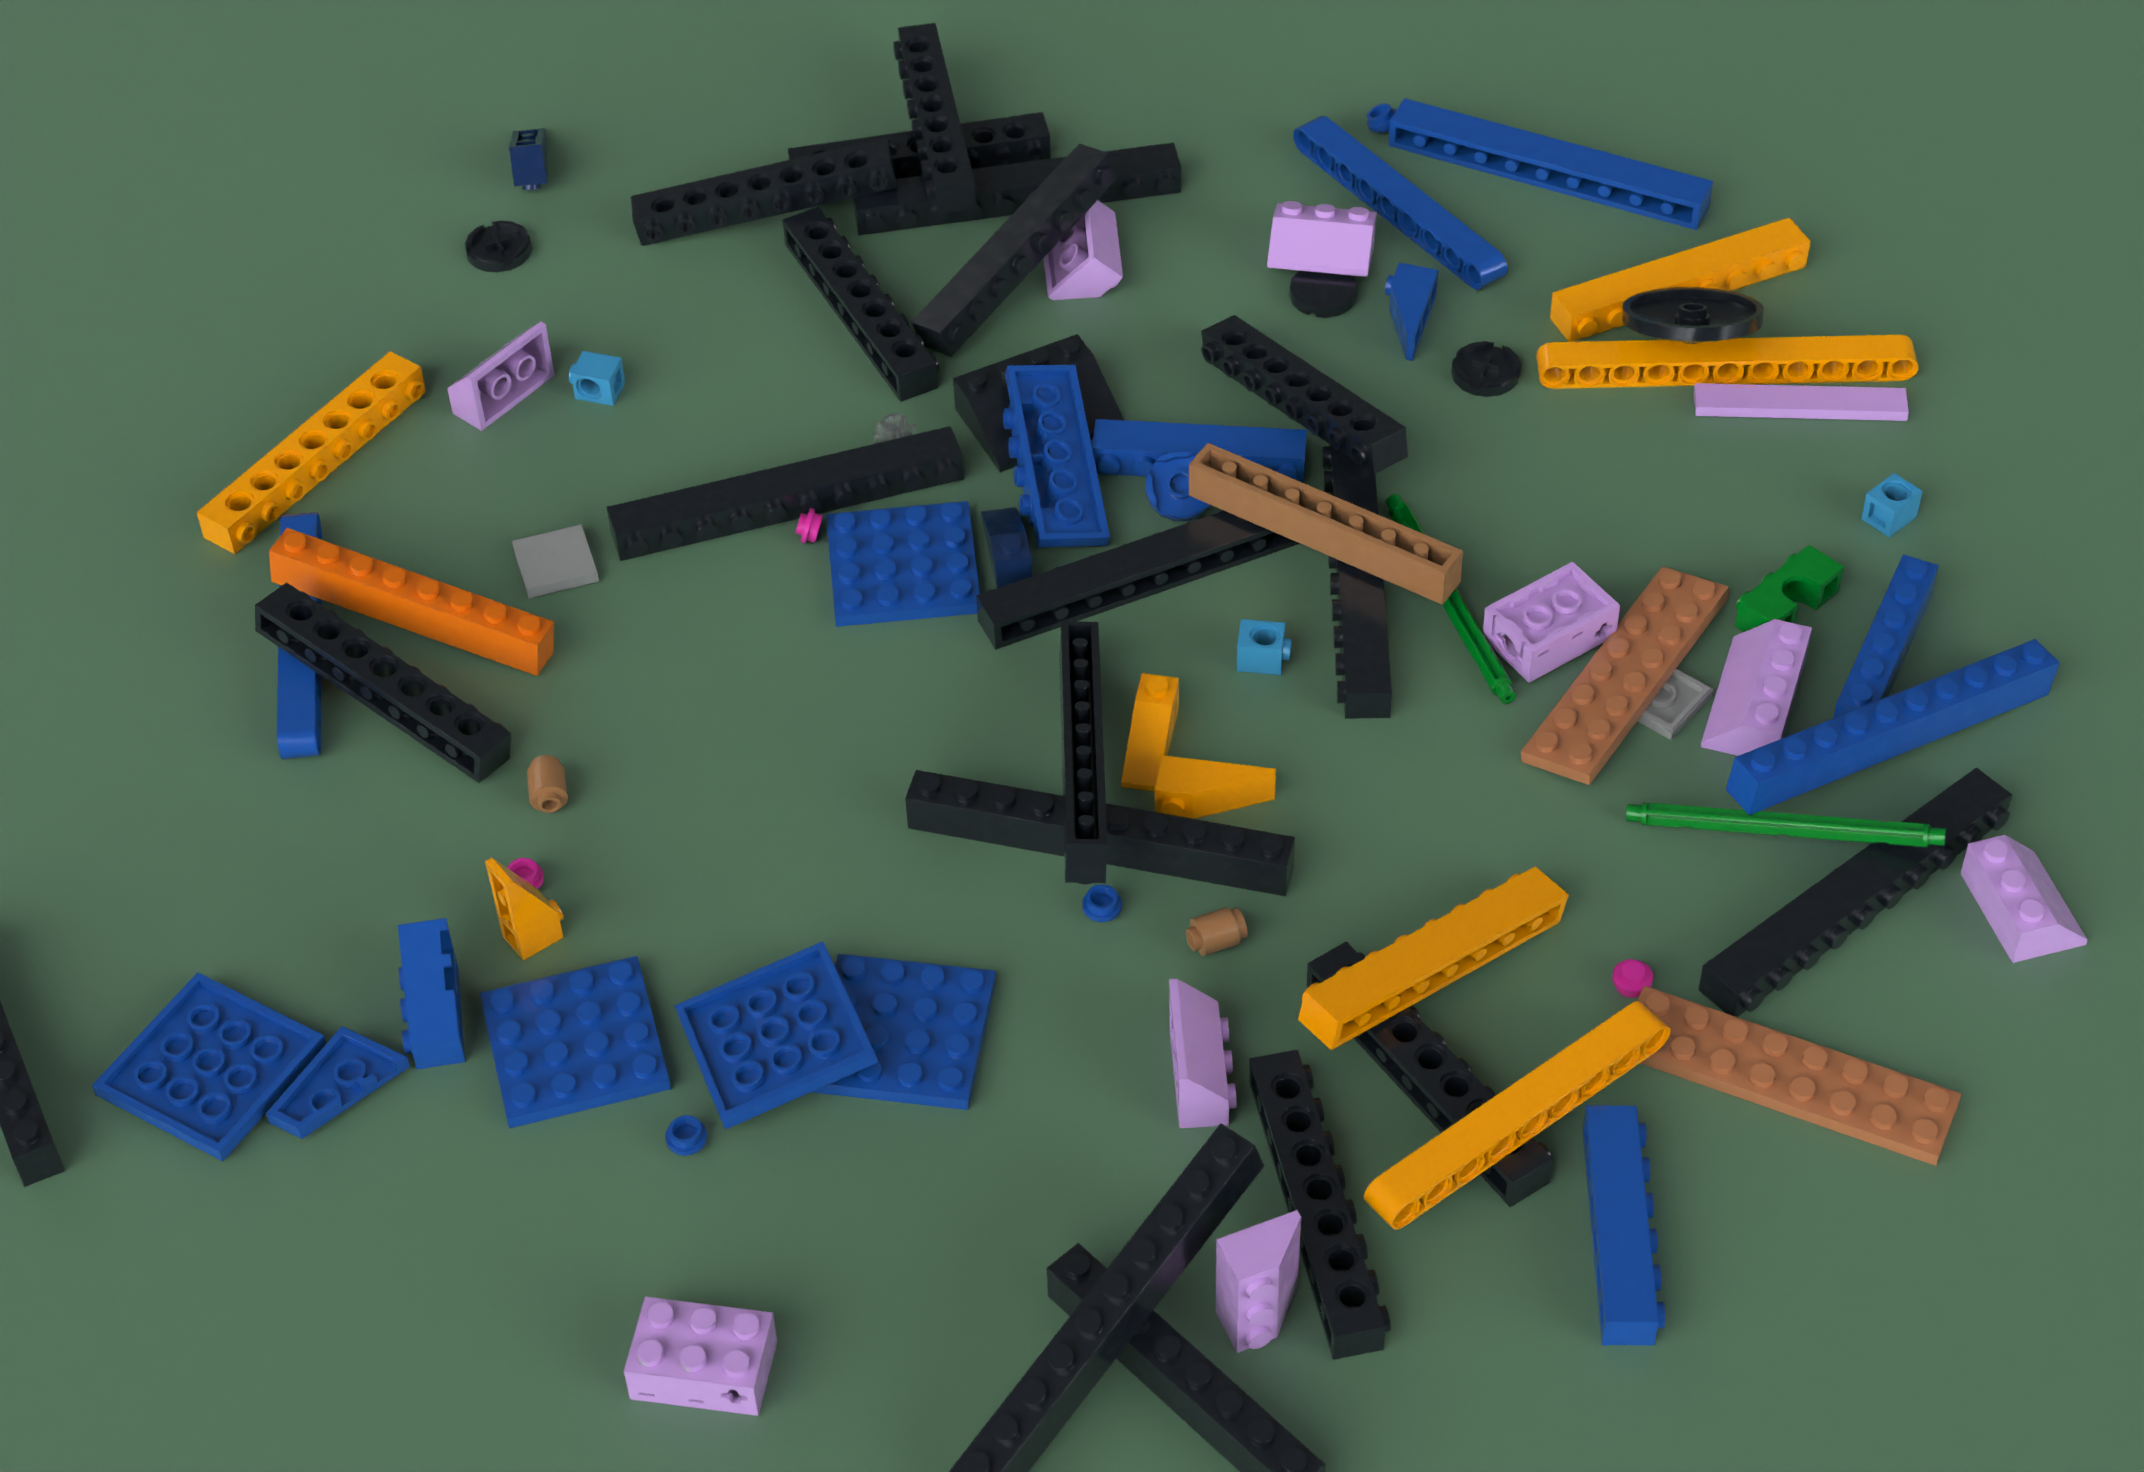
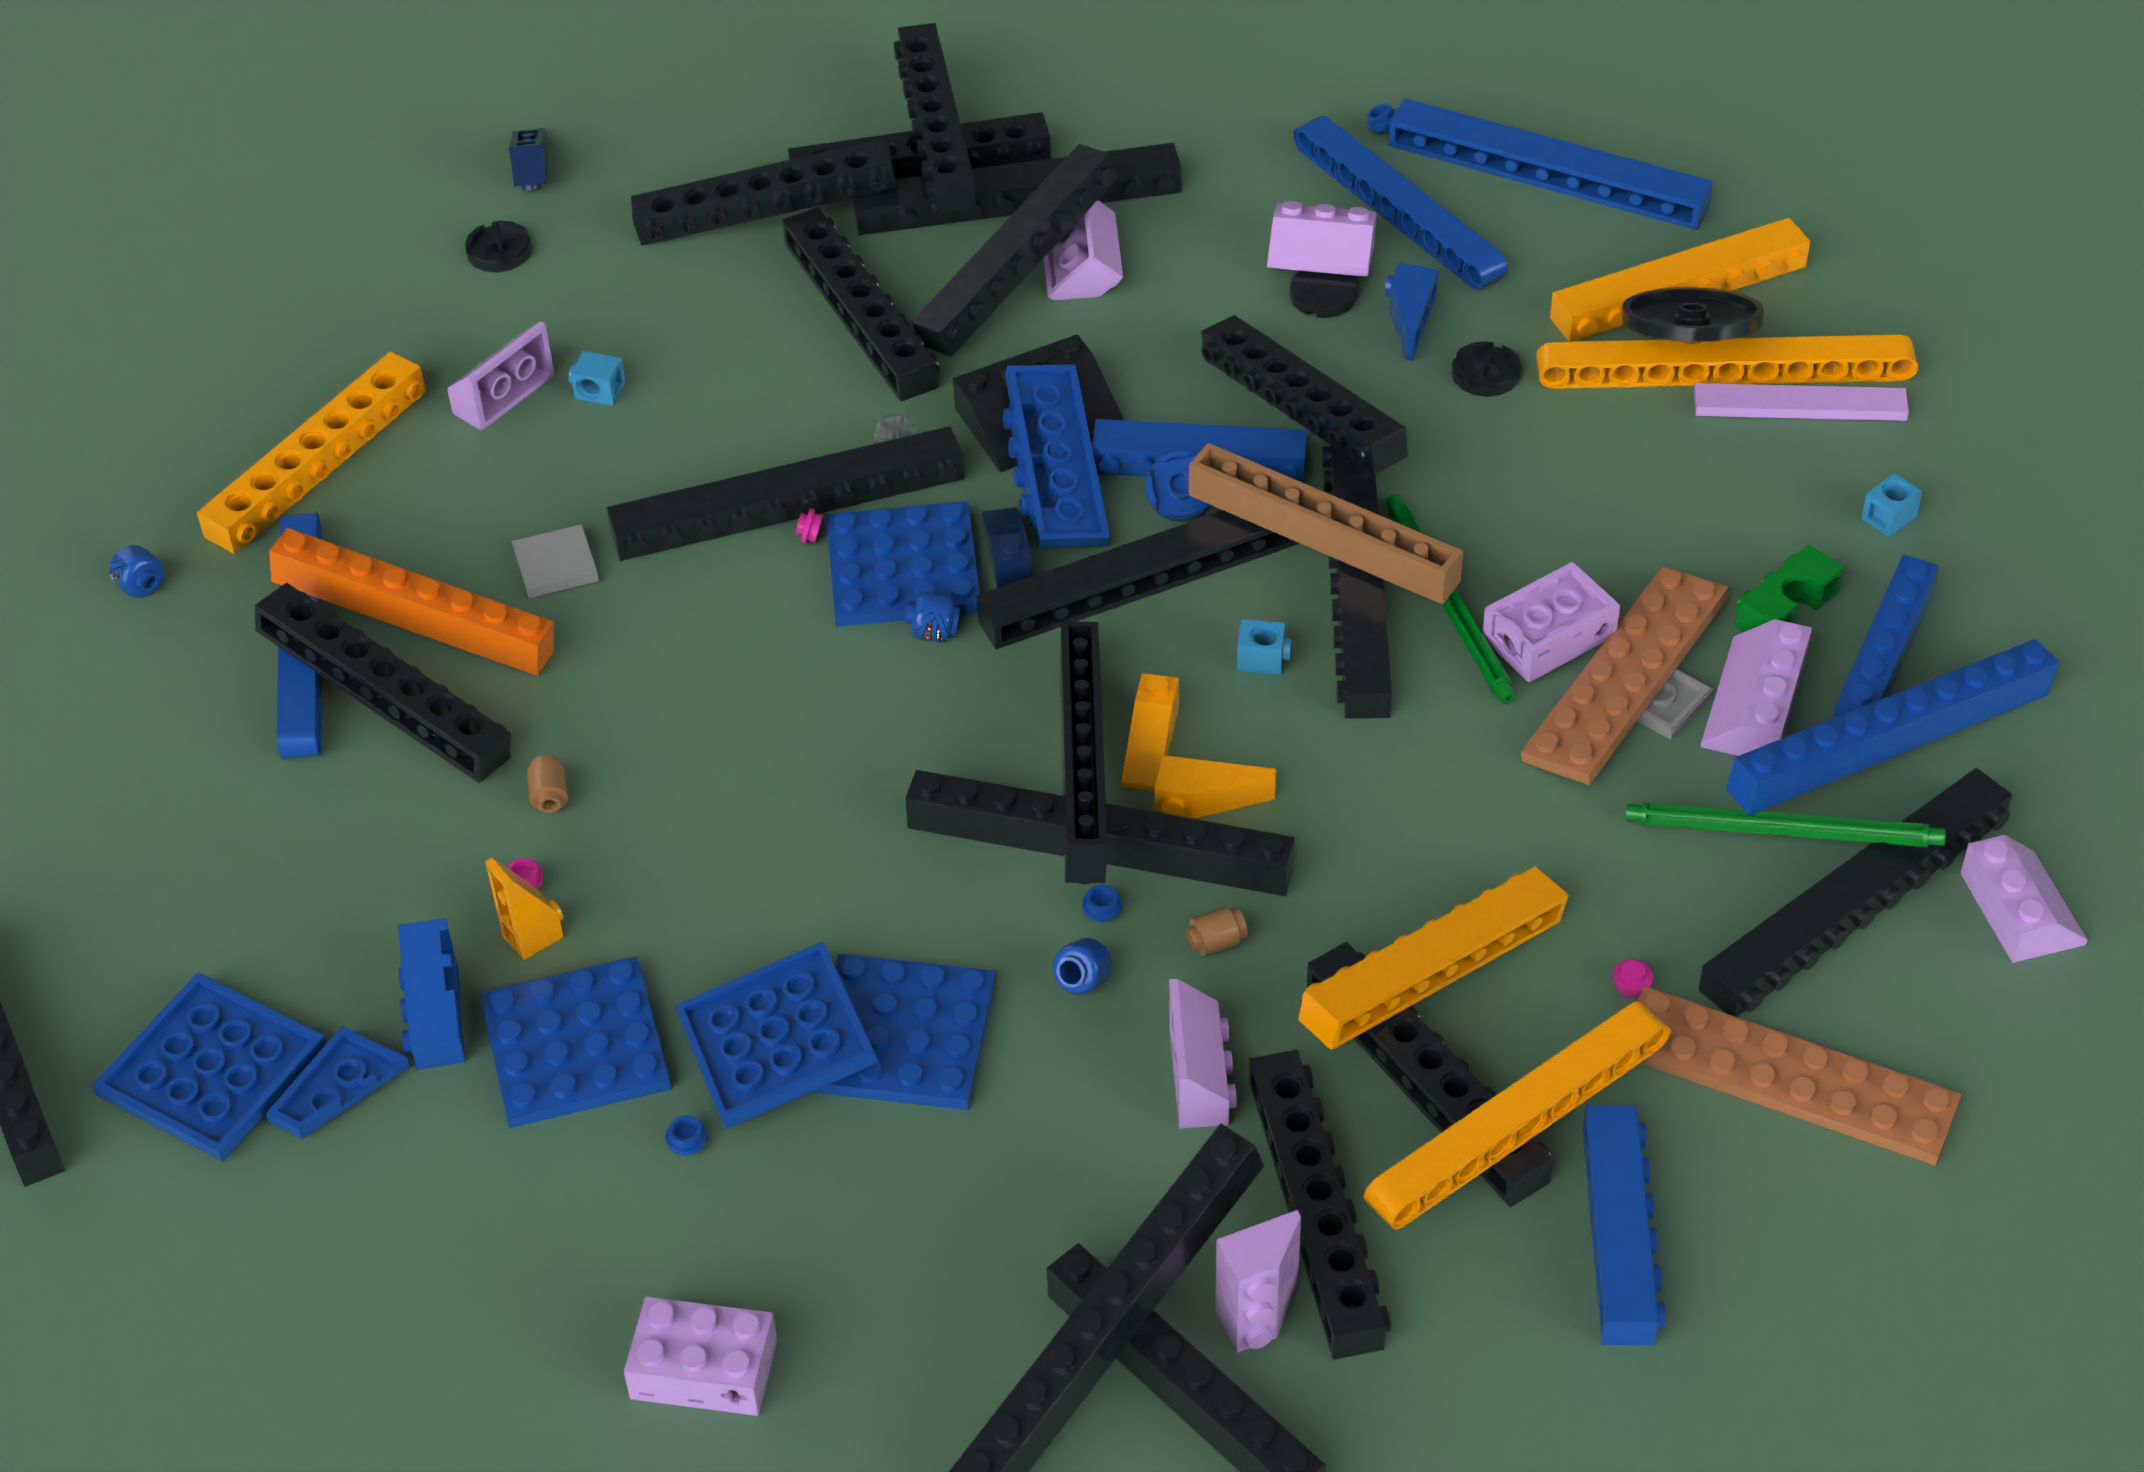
(133, 570): none -> blue head
(932, 617): none -> blue head
(1082, 966): none -> blue head

